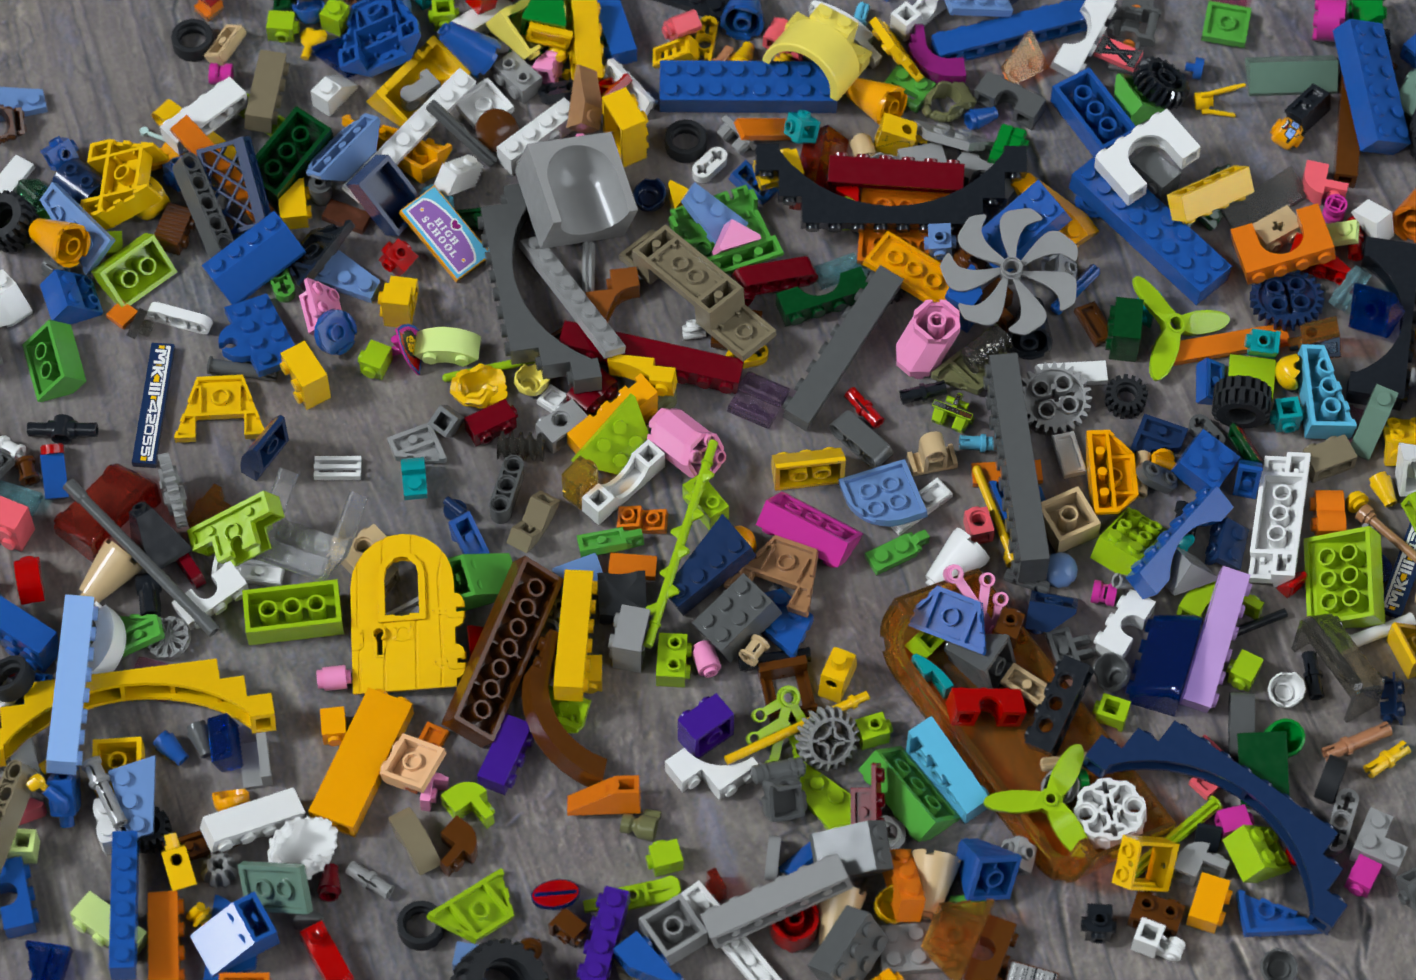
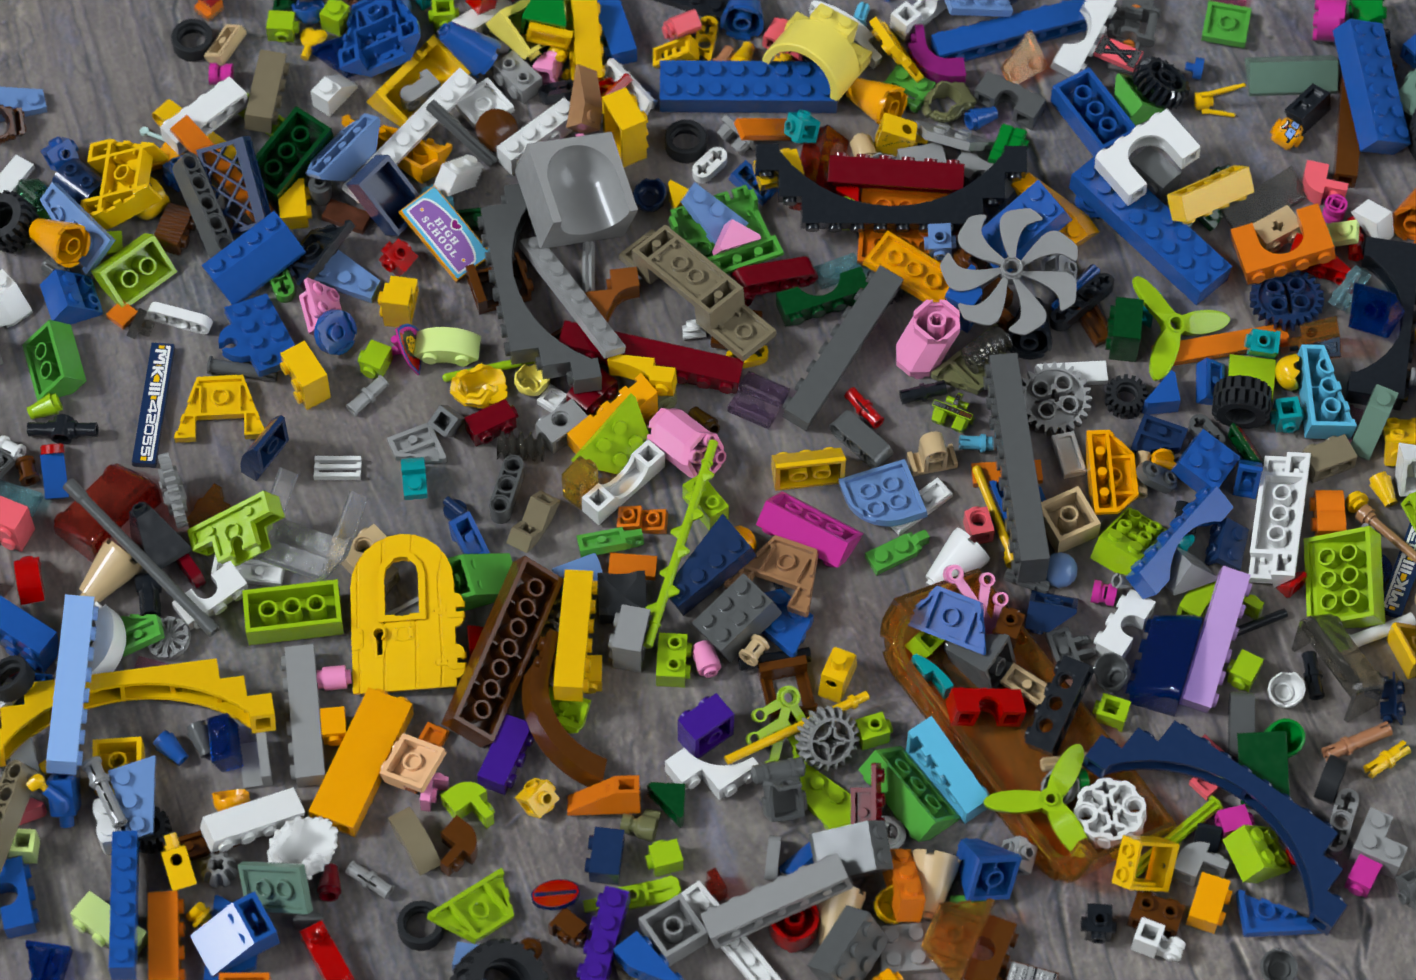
(46, 406): none -> lime cone
(304, 714): none -> light grey brick
(367, 395): none -> light grey pin
(476, 278): none -> reddish brown panel
(537, 797): none -> yellow brick
(606, 855): none -> dark blue brick
(670, 799): none -> dark green slope
(704, 419): none -> dark brown cone
(1086, 304): none -> black beam
(1164, 397): none -> blue slope

